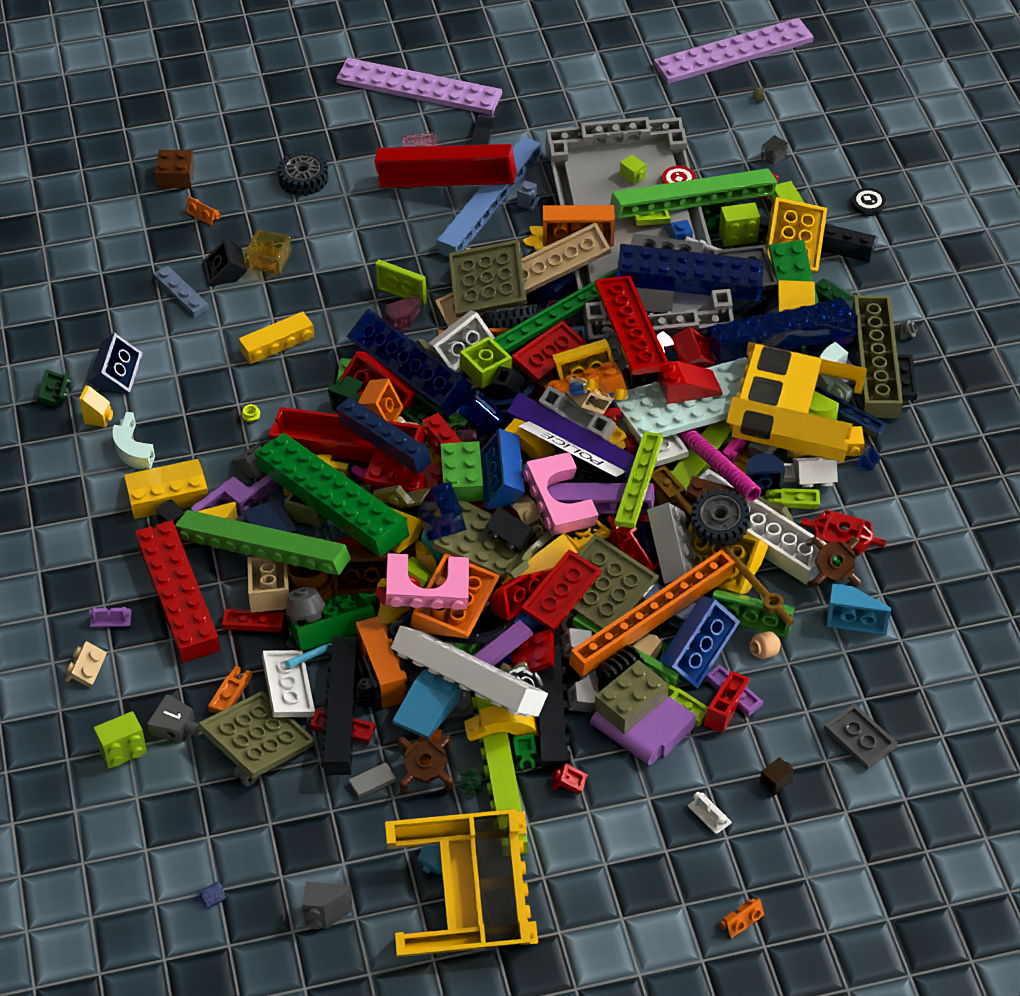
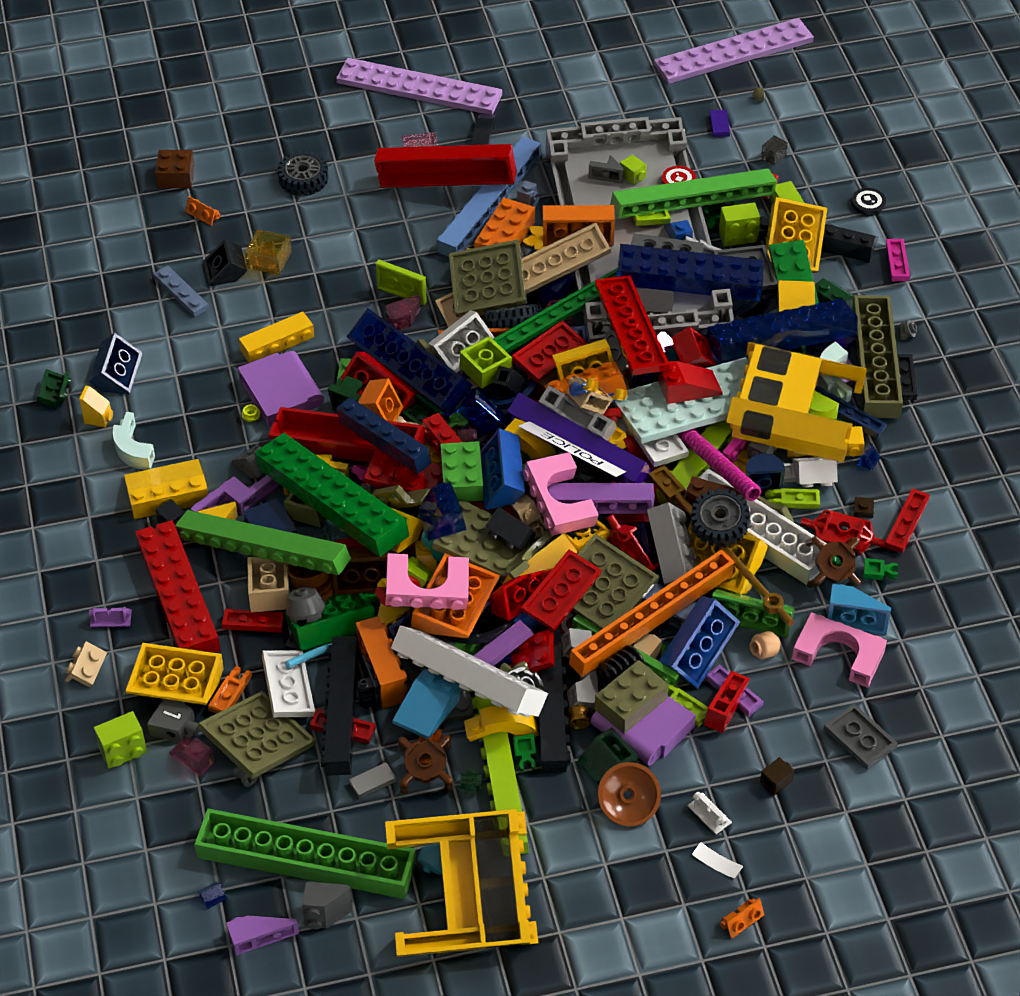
(175, 674): none -> yellow slope
(193, 754): none -> clear pink slope
(256, 931): none -> medium lavender slope
(279, 383): none -> medium lavender piece
(305, 853): none -> bright green brick
(507, 223): none -> orange brick
(569, 778): red bracket -> none
(578, 717): none -> pearl gold wheel
(604, 753): none -> clear green slope
(609, 171): none -> dark grey slope
(639, 480): lime plate -> none
(643, 789): none -> dark orange dish
(717, 861): none -> white sticker
(719, 123): none -> dark purple tile
(821, 631): none -> bright pink arch
(863, 507): none -> dark brown plate
(877, 570): none -> green plate
(897, 260): none -> dark pink plate
(907, 520): none -> red plate

